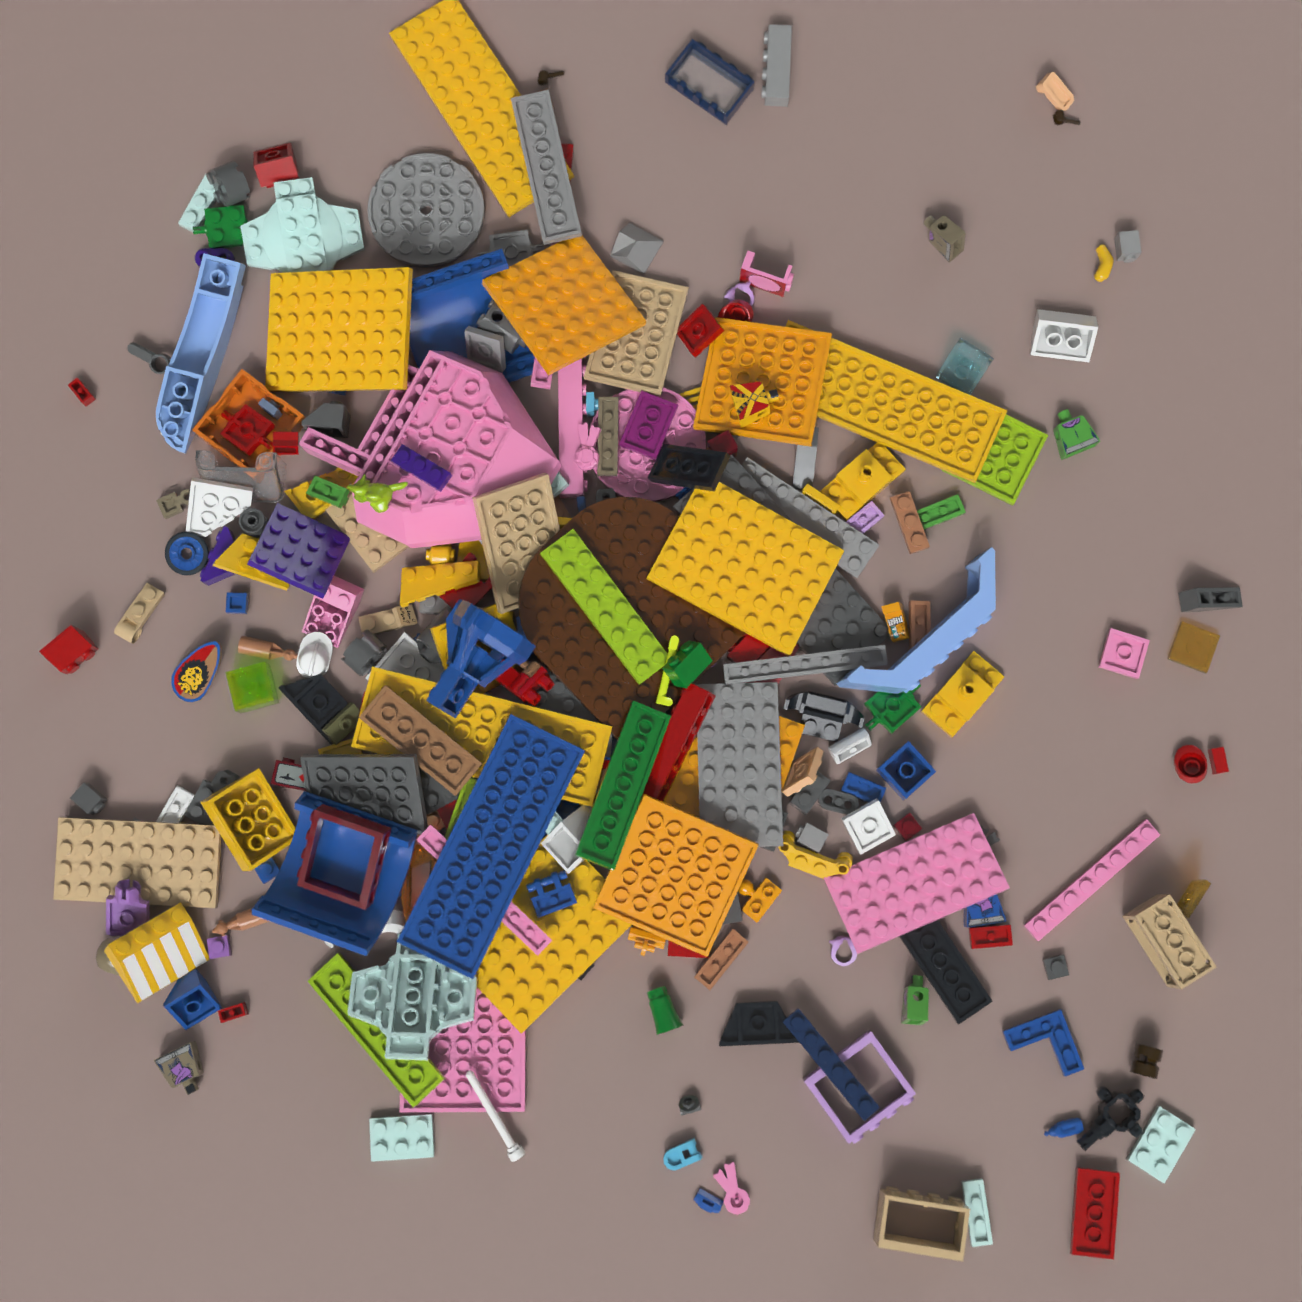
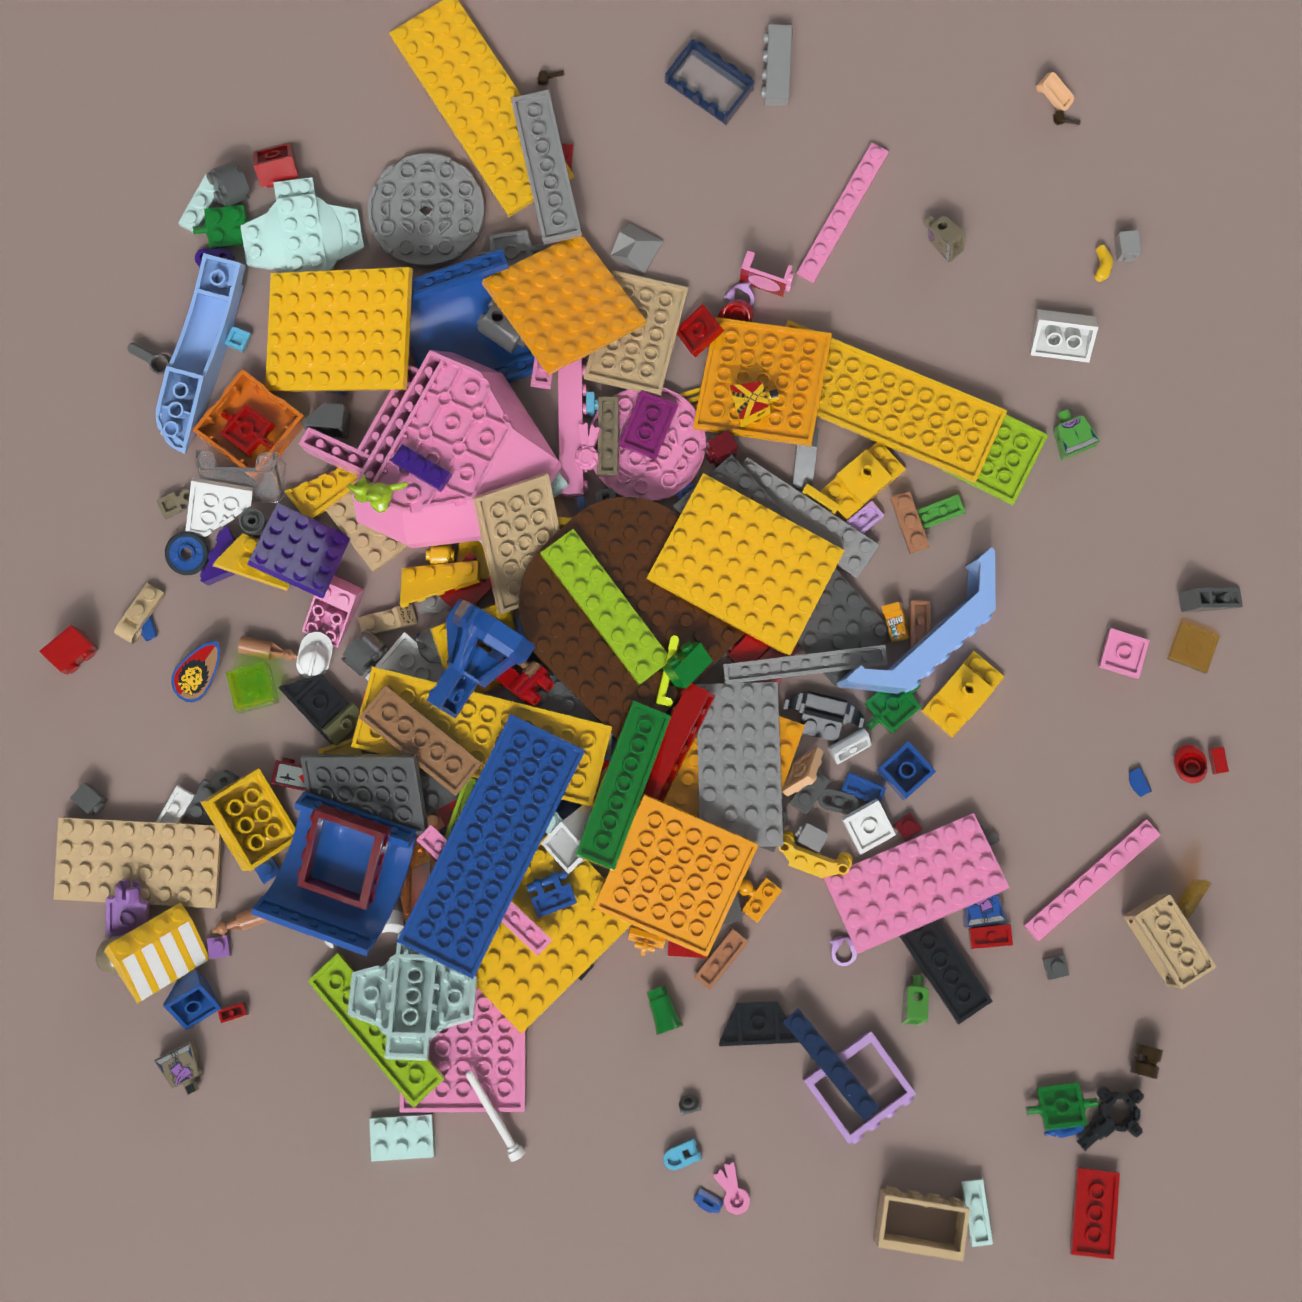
(81, 392): red piece -> none
(148, 630): none -> blue piece
(237, 603): blue plate -> none
(238, 339): none -> medium azure plate
(271, 408): sand blue plate -> none
(286, 443): red piece -> none
(328, 492): bright green plate -> none
(485, 348): light grey plate -> none
(689, 467): black plate -> none
(842, 212): none -> bright pink plate
(964, 367): clear light blue slope -> none
(1052, 1027): blue plate -> none
(1061, 1106): none -> green plate
(1139, 782): none -> blue piece
(1161, 1144): light aqua plate -> none

